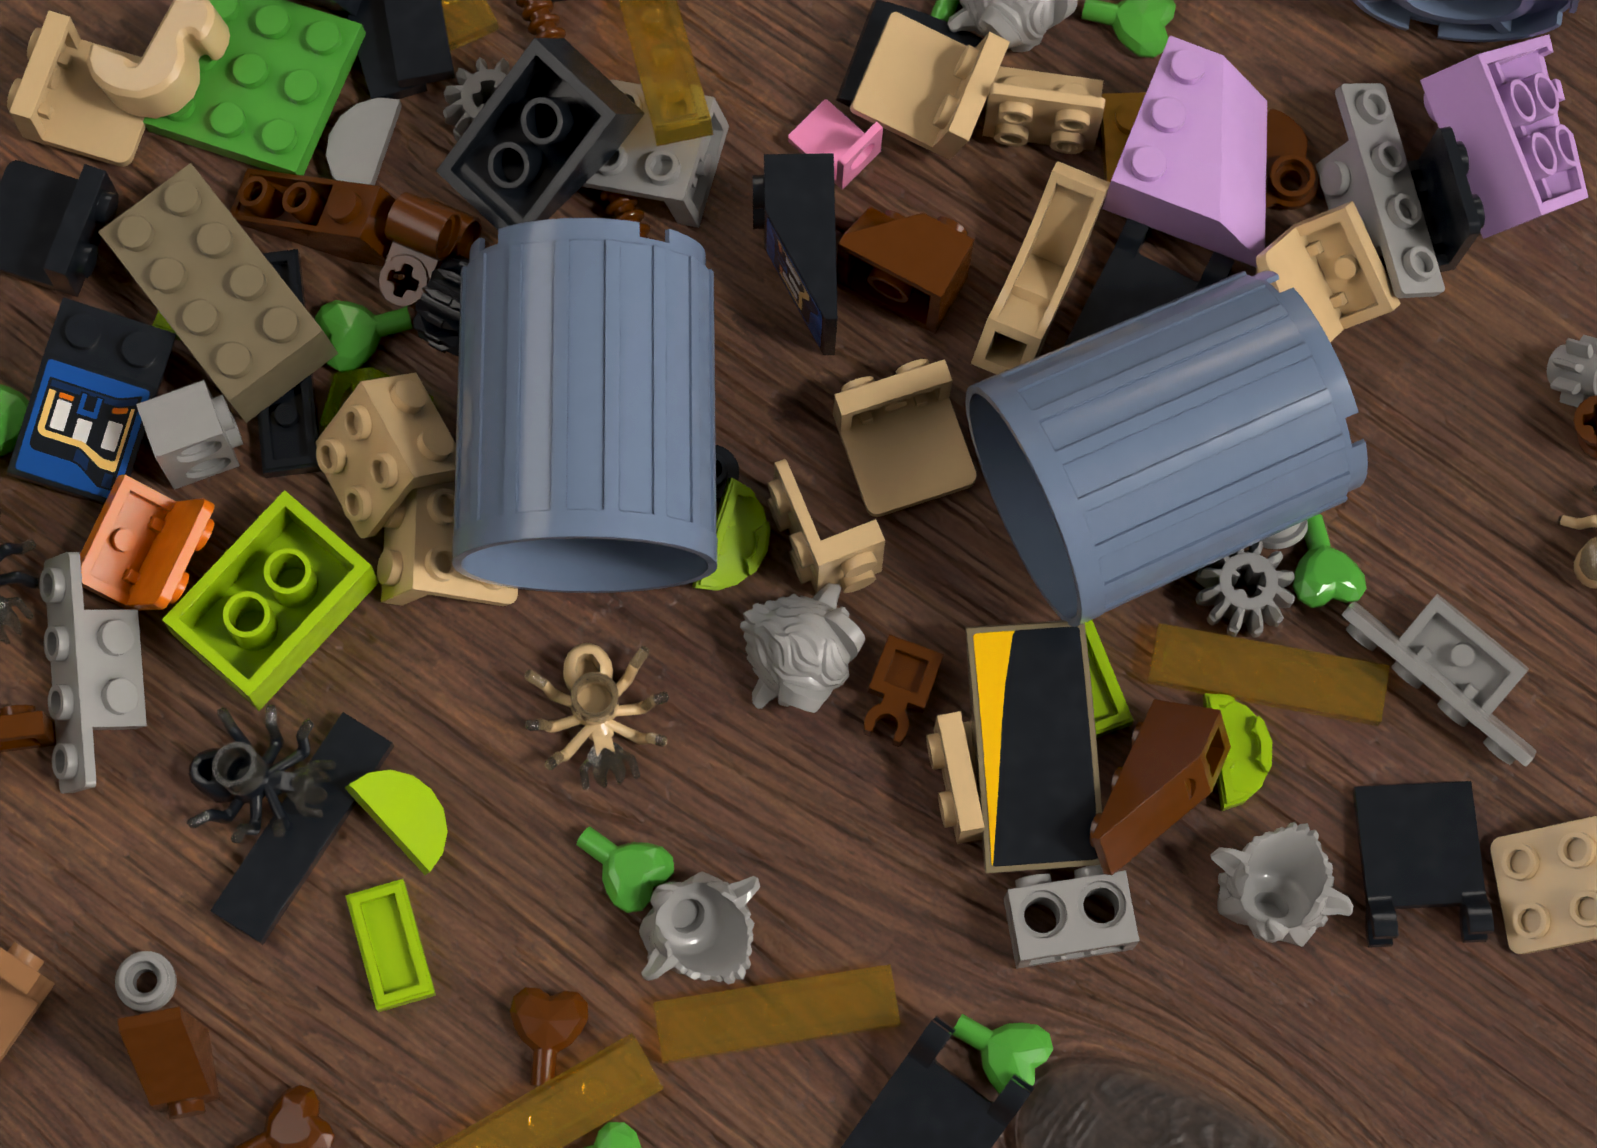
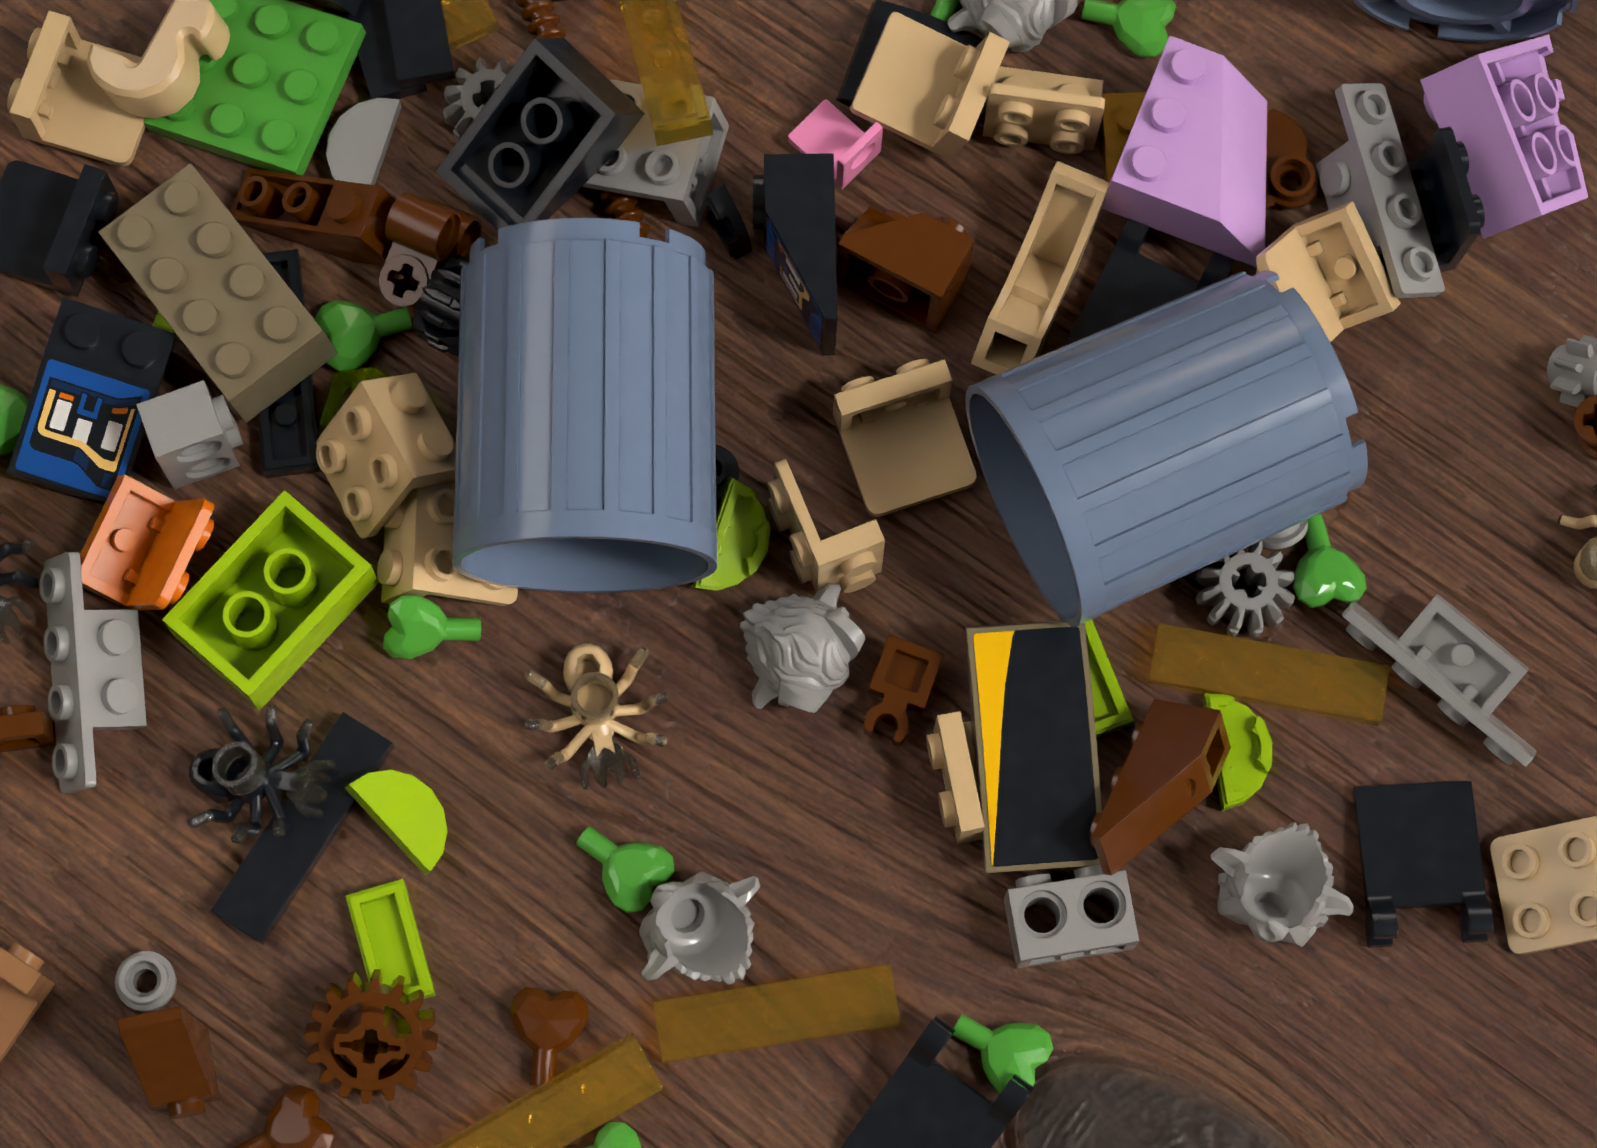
(348, 1036): none -> reddish brown gear
(422, 626): none -> bright green rock
(727, 222): none -> black tile

